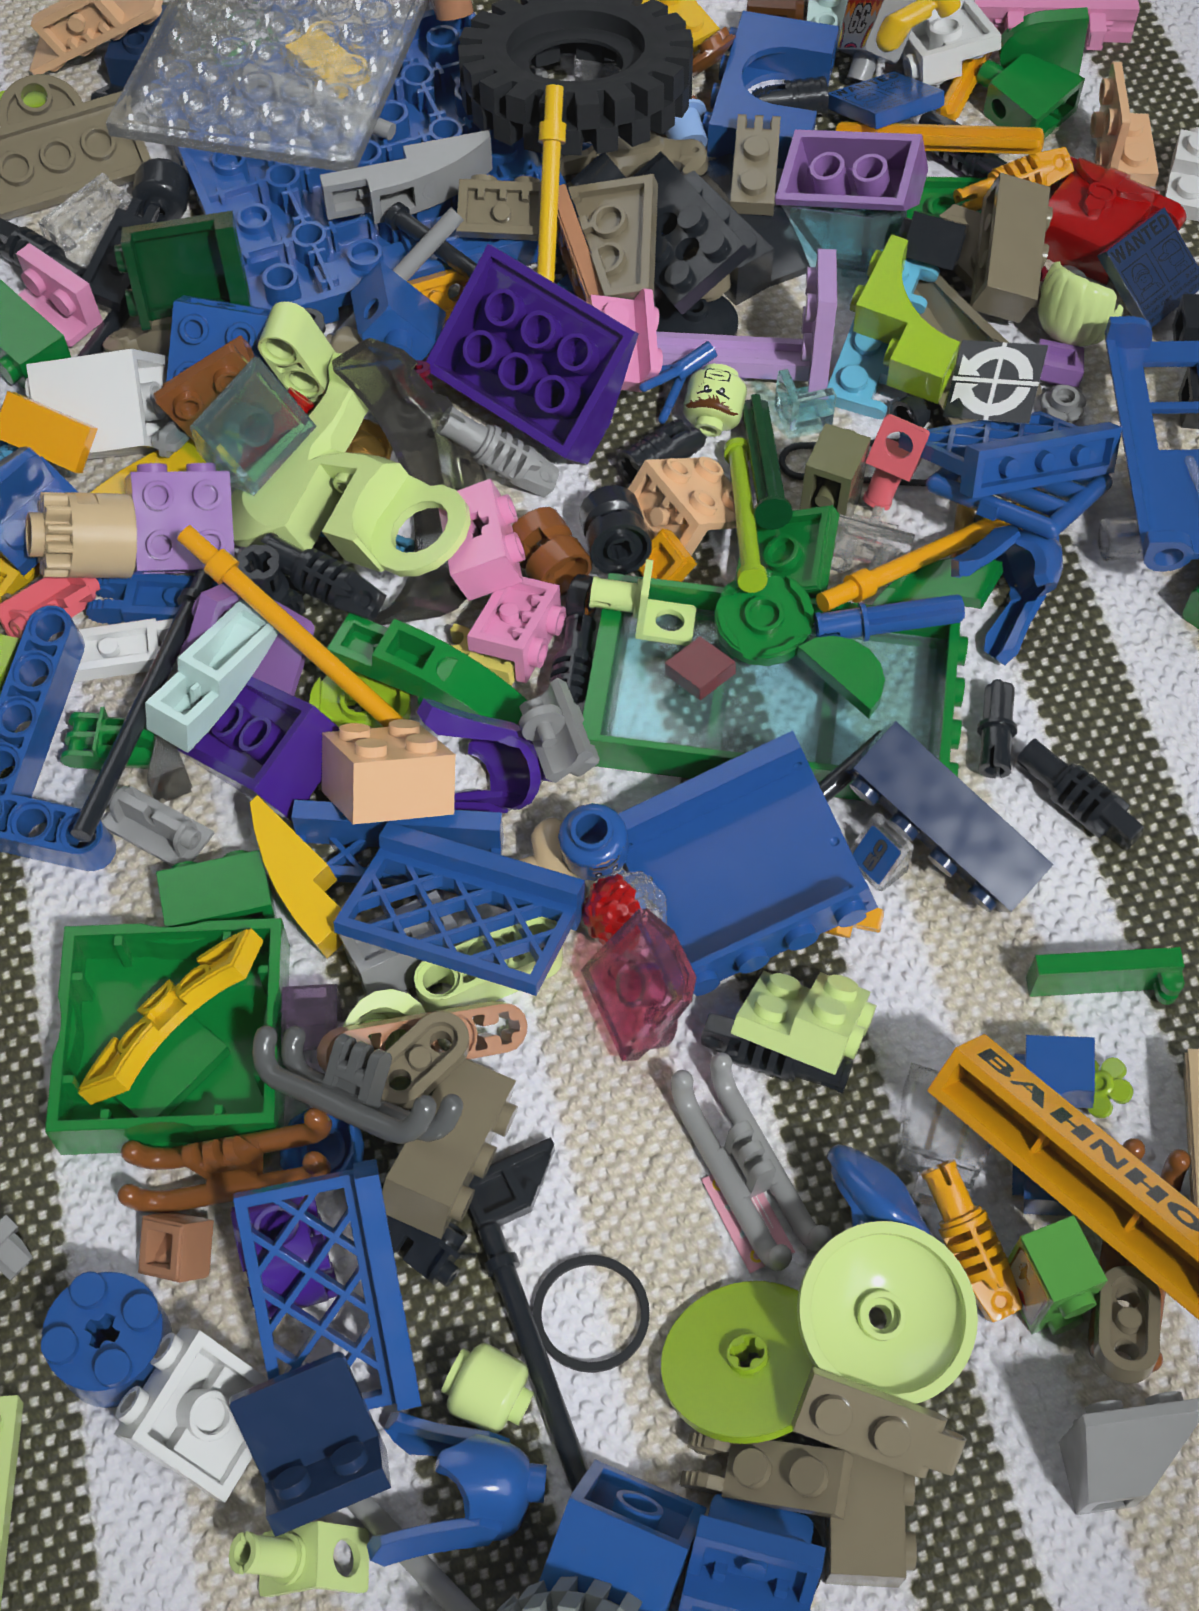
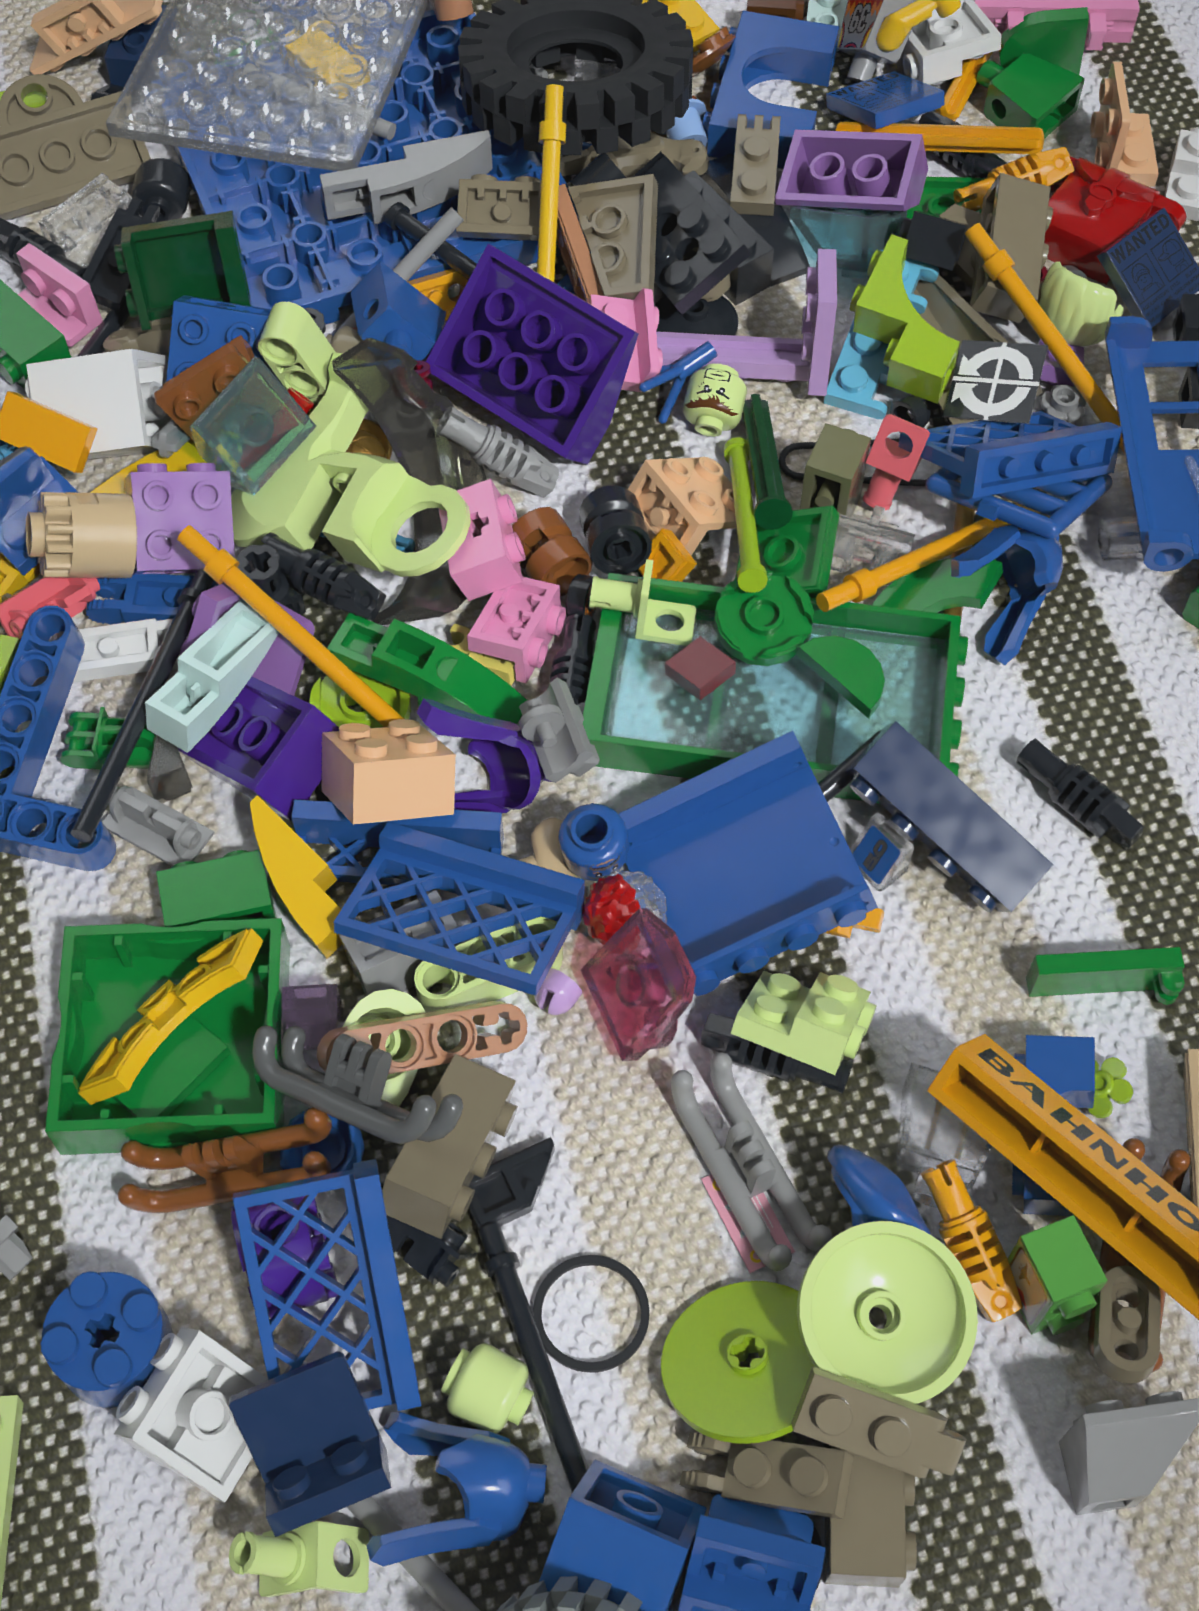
(175, 1246): nougat slope -> none
(420, 1063): dark tan plate -> none
(558, 992): none -> lavender hinge
(667, 442): black hinge -> none
(797, 93): black hinge -> none
(801, 410): clear light blue panel -> none
(890, 617): blue axle -> none
(997, 729): black axle -> none
(1000, 267): none -> light orange bar

